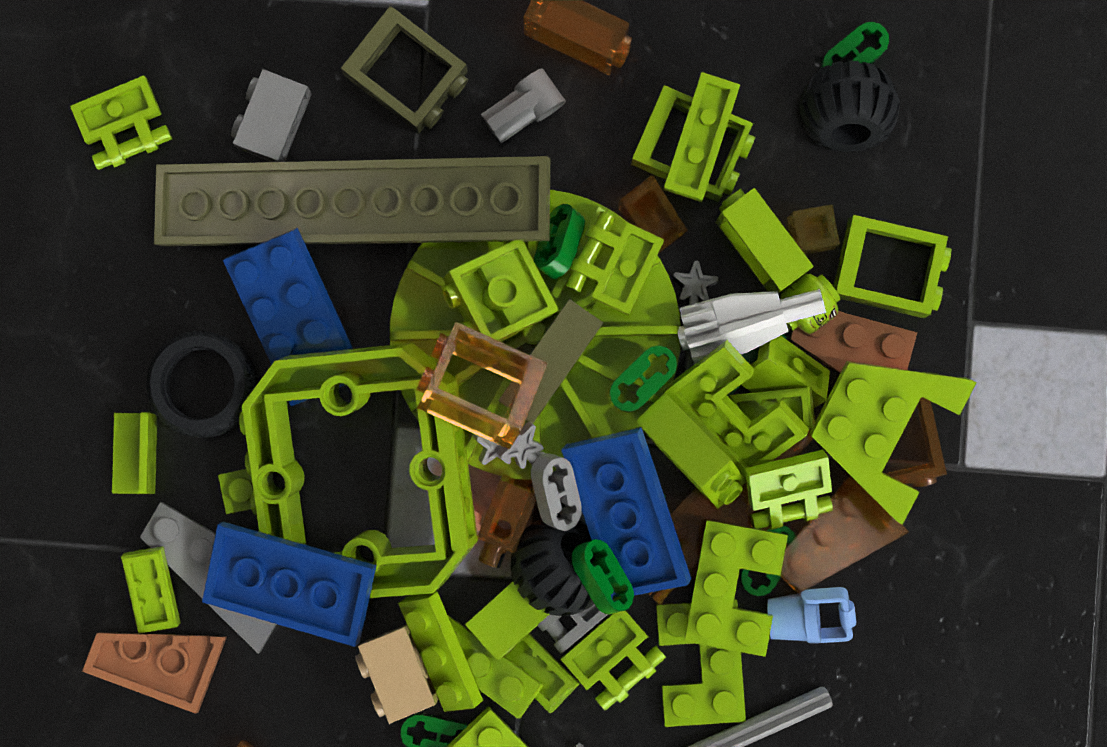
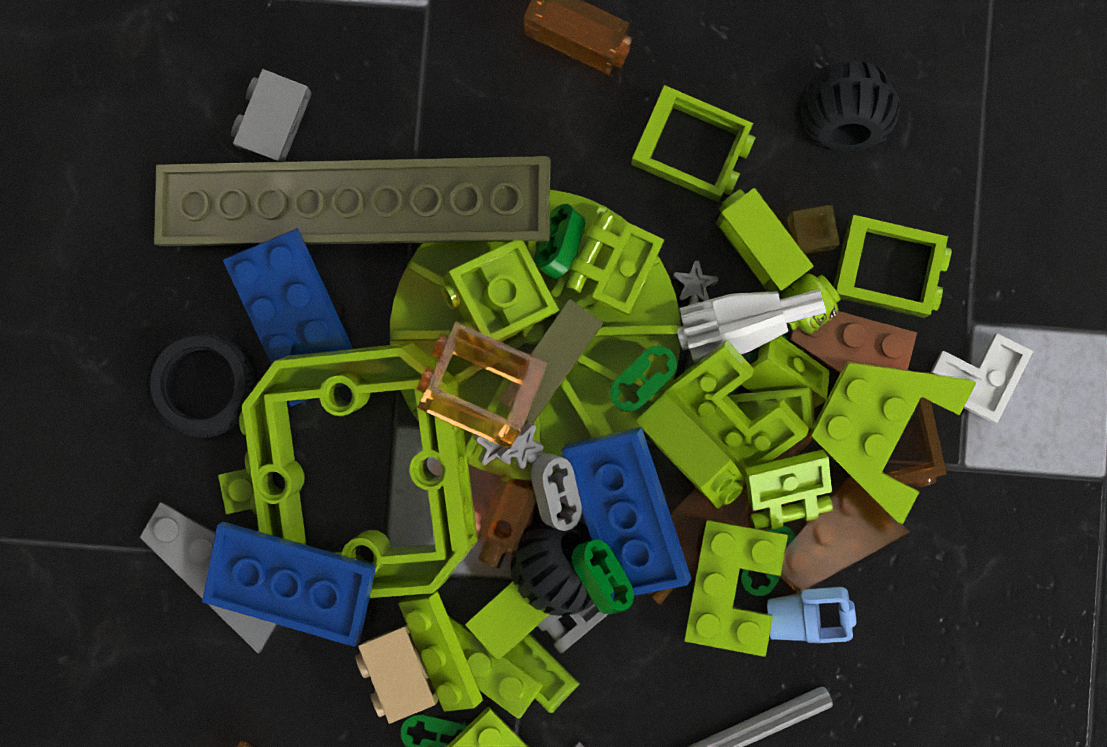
(116, 111): lime plate -> none
(134, 453): lime panel -> none
(150, 589): lime plate -> none
(157, 665): nougat wing -> none
(376, 43): olive window -> none
(532, 100): light grey piece -> none
(604, 649): lime plate -> none
(652, 211): clear orange slope -> none
(701, 137): lime plate -> none
(719, 694): lime plate -> none
(854, 40): green beam -> none
(994, 376): none -> white plate

